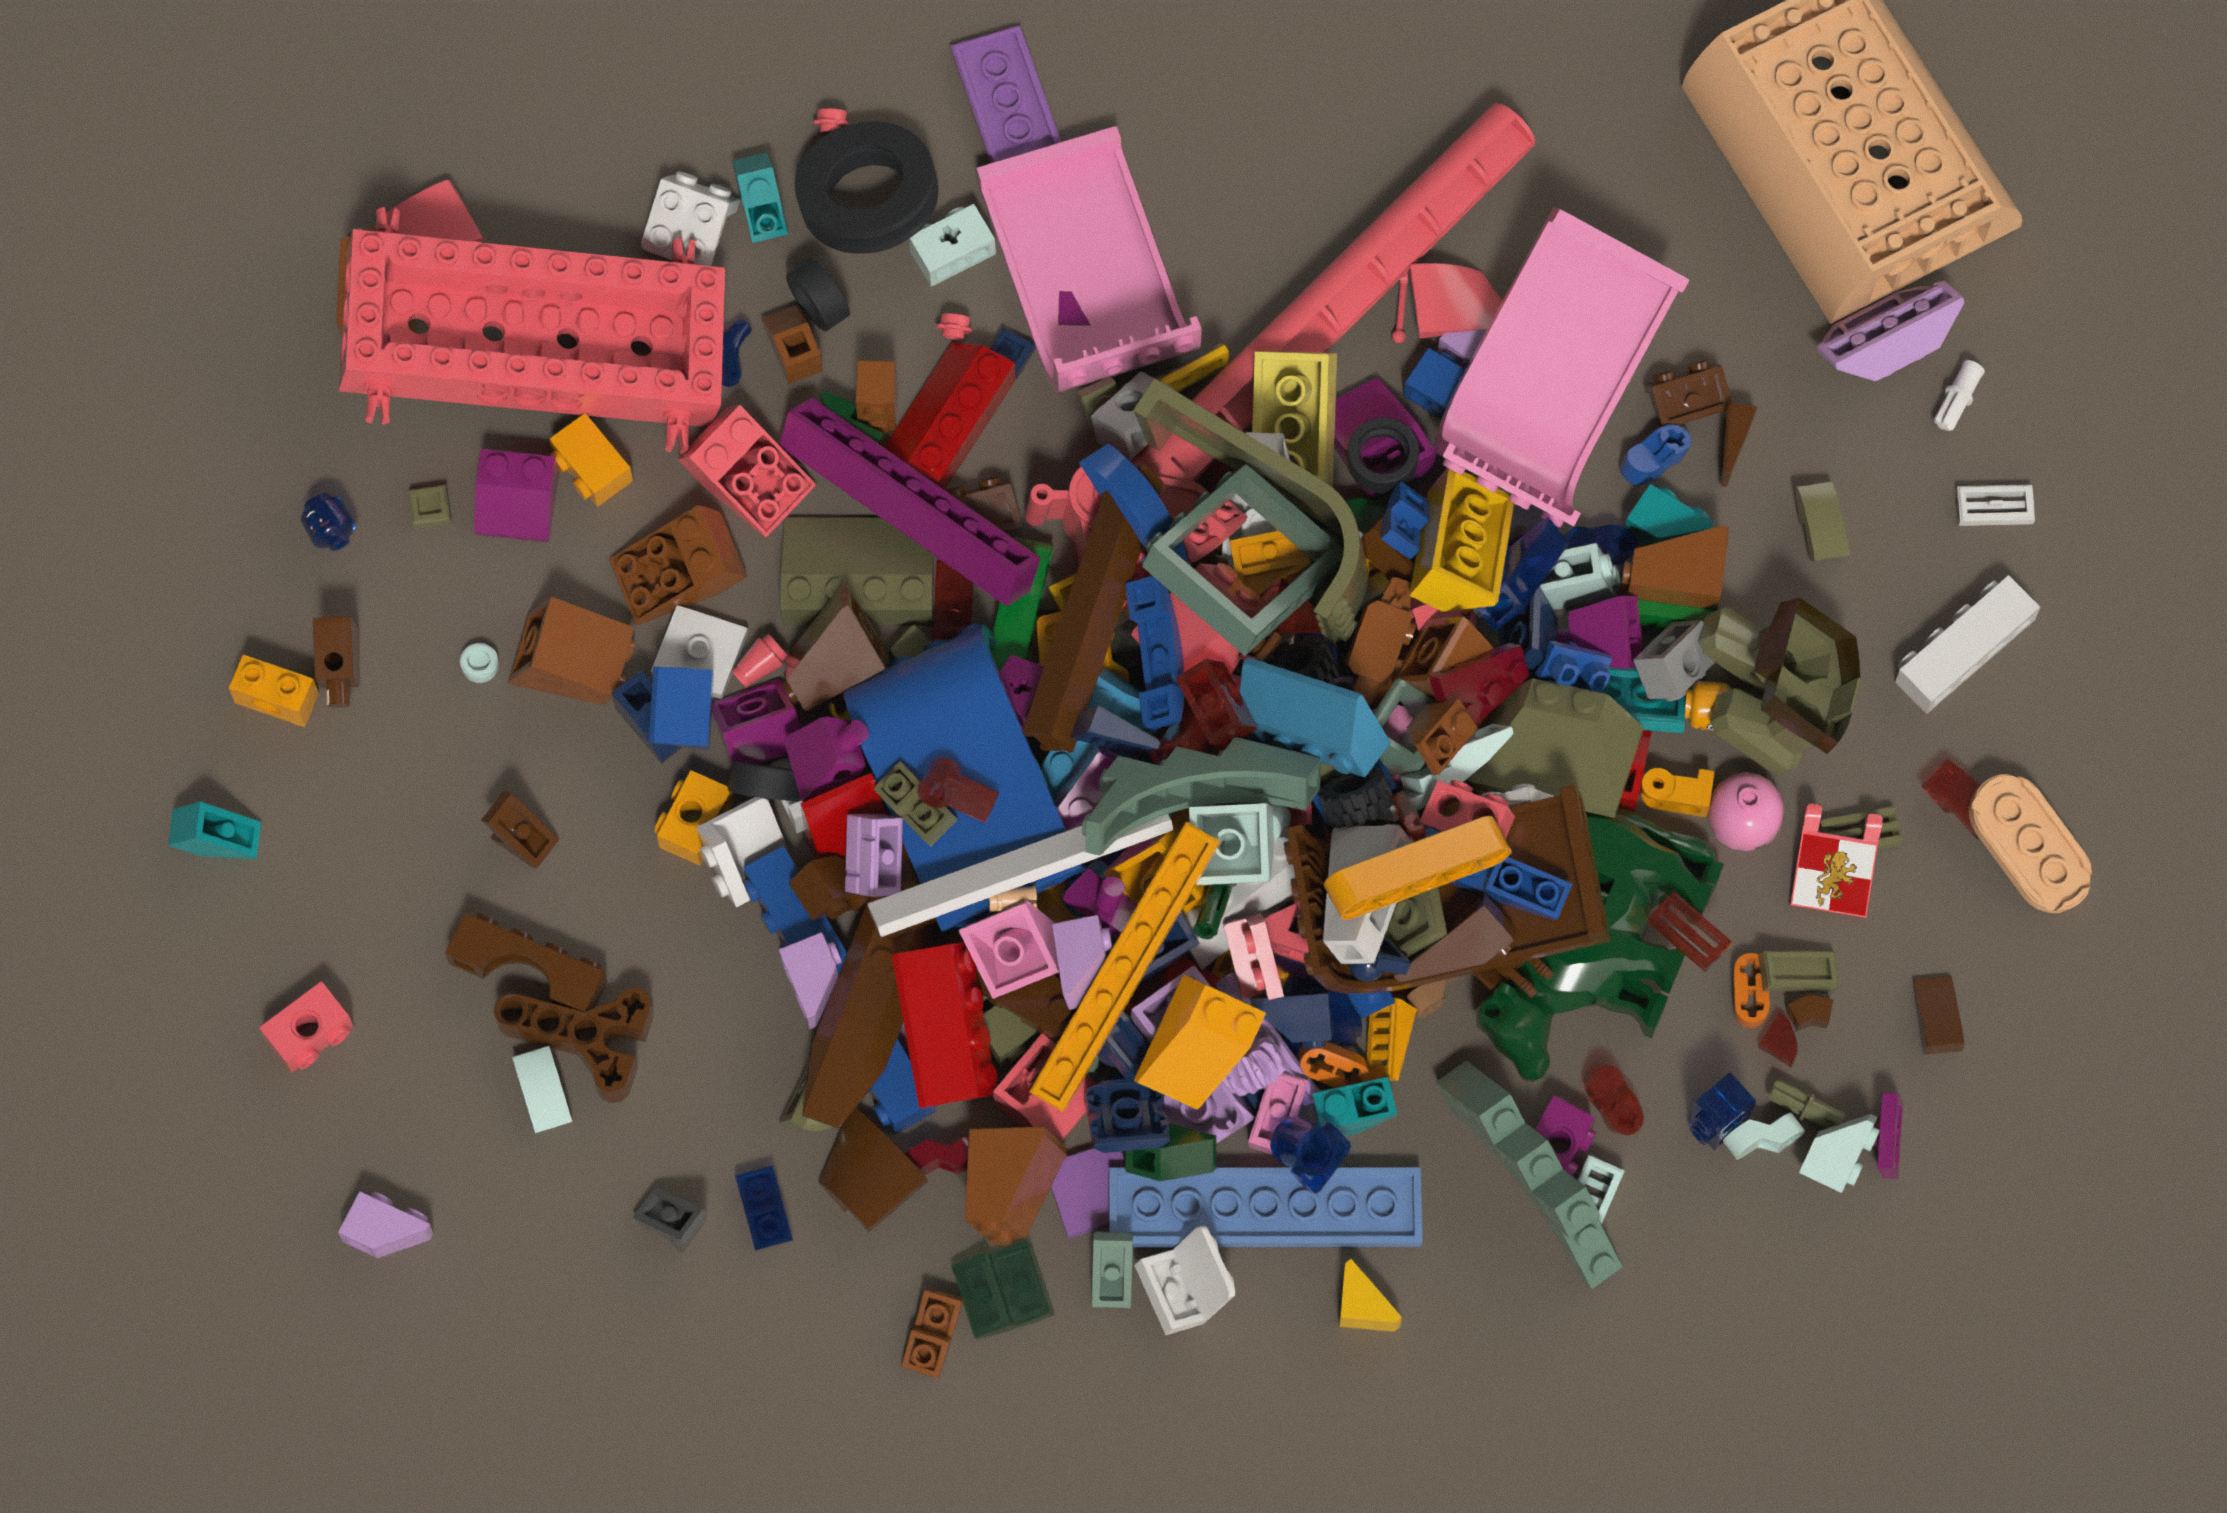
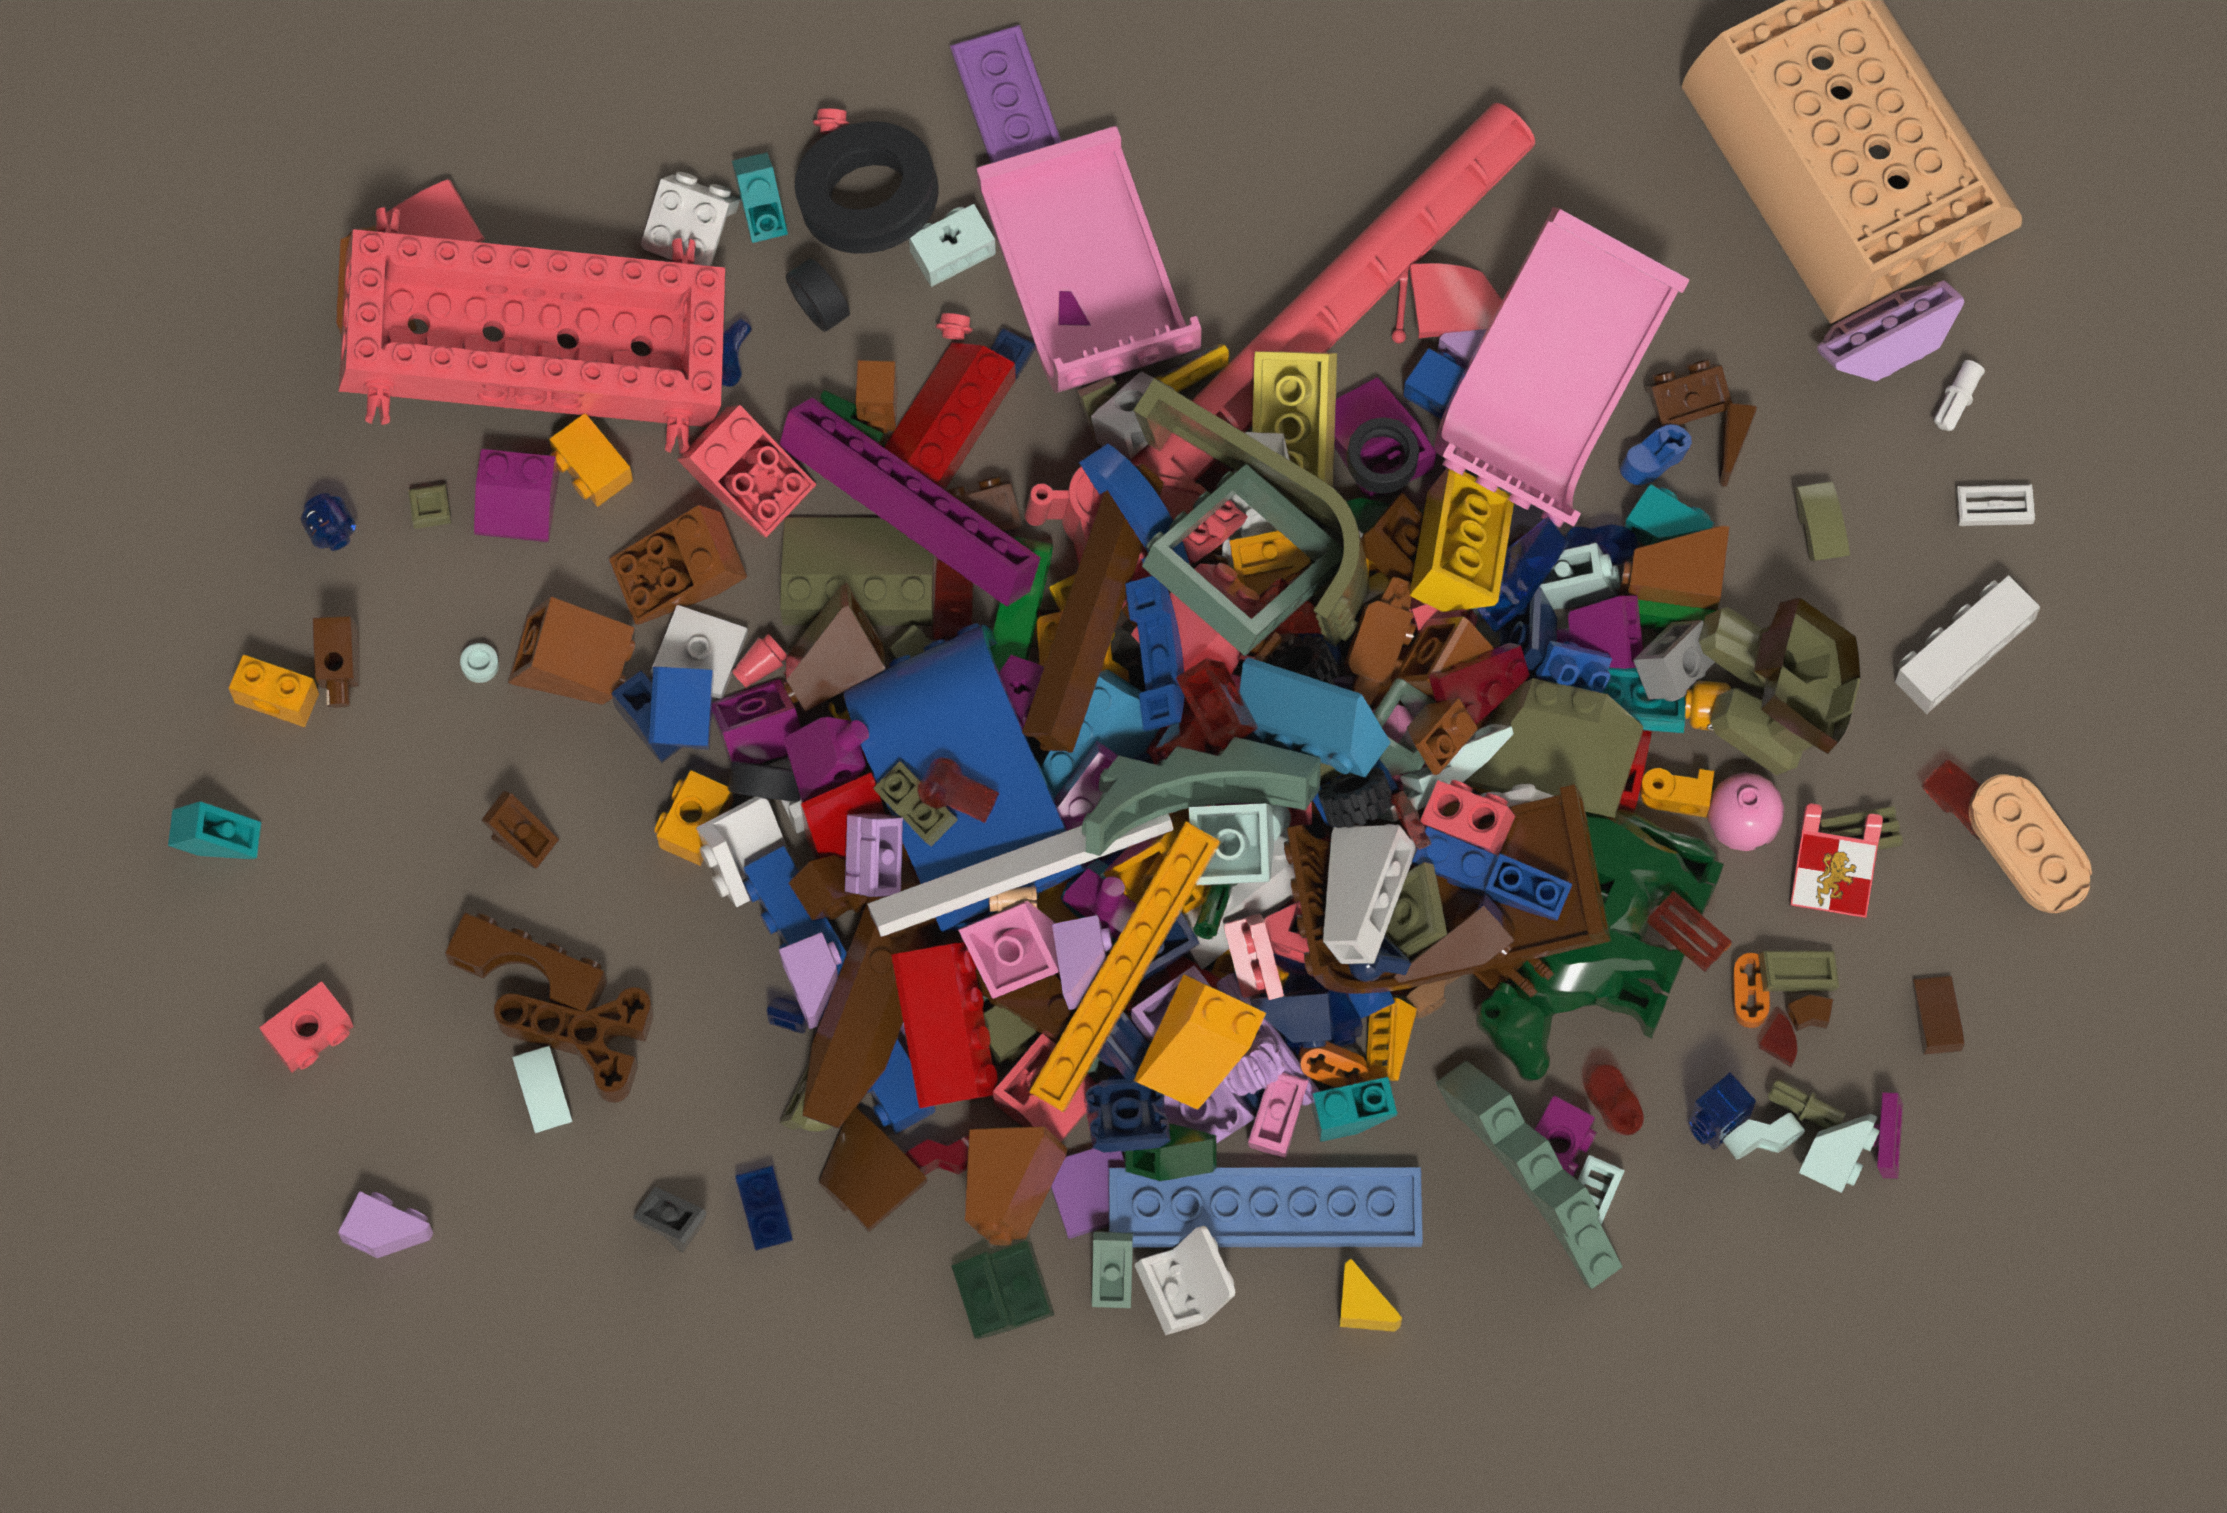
(786, 1015): none -> clear blue slope
(793, 344): dark orange slope -> none
(932, 1332): dark orange slope -> none
(1110, 731): dark blue slope -> none
(1309, 1150): clear blue piece -> none
(1403, 520): blue slope -> none
(1417, 868): light orange beam -> none

